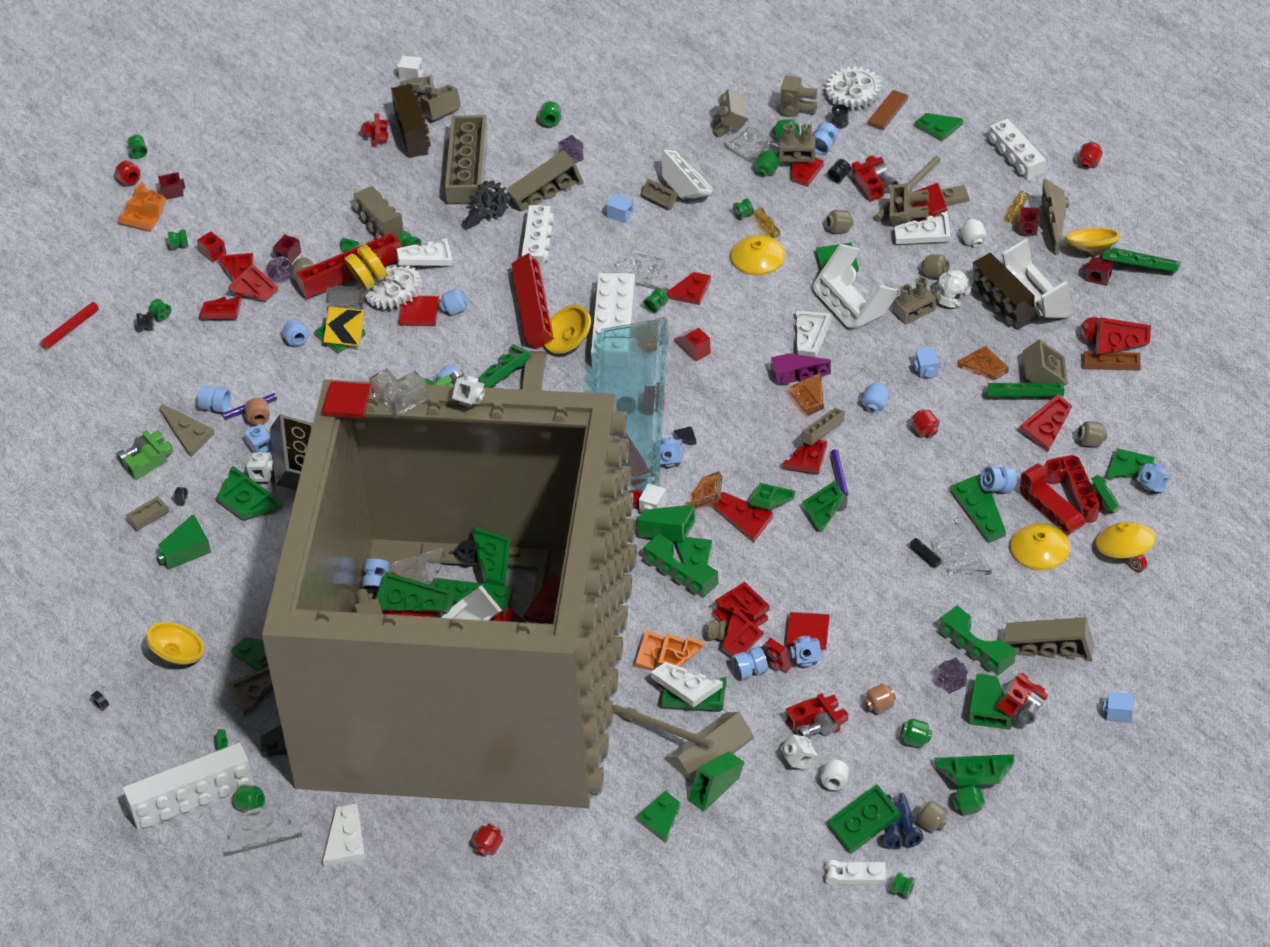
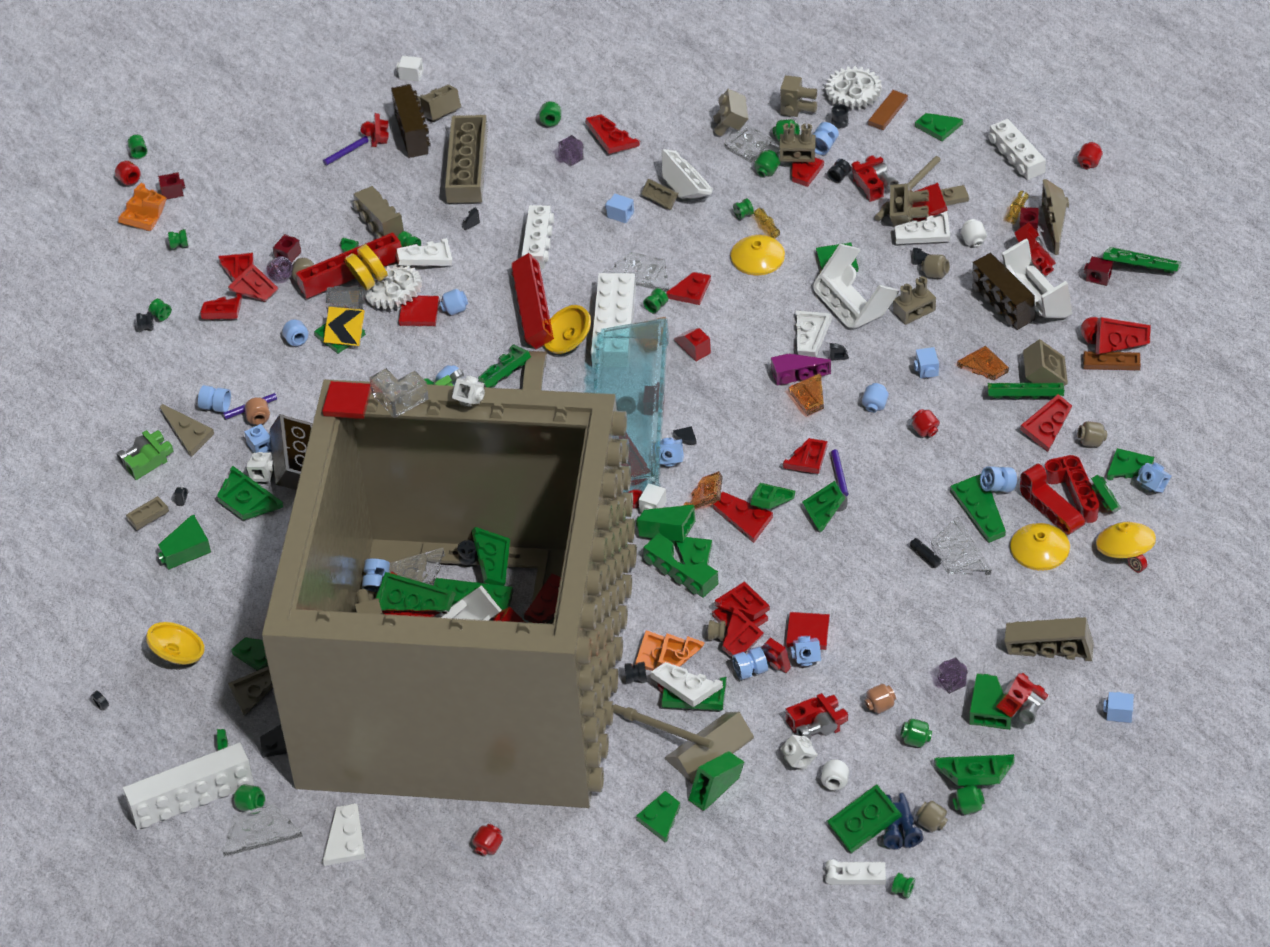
(69, 325): red axle -> none
(211, 246): red brick -> none
(346, 150): none -> dark purple bar
(421, 84): dark tan wing -> none
(483, 198): black gear -> none
(545, 181): dark tan wedge -> none
(609, 136): none -> red wing
(635, 672): none -> black wheel
(823, 426): dark tan piece -> none
(838, 352): none -> black tile
(839, 221): dark tan head -> none
(918, 256): none -> black tile
(949, 285): white helmet -> none
(994, 655): green arch -> none
(1039, 255): none -> red hips
(1093, 239): yellow dish -> none

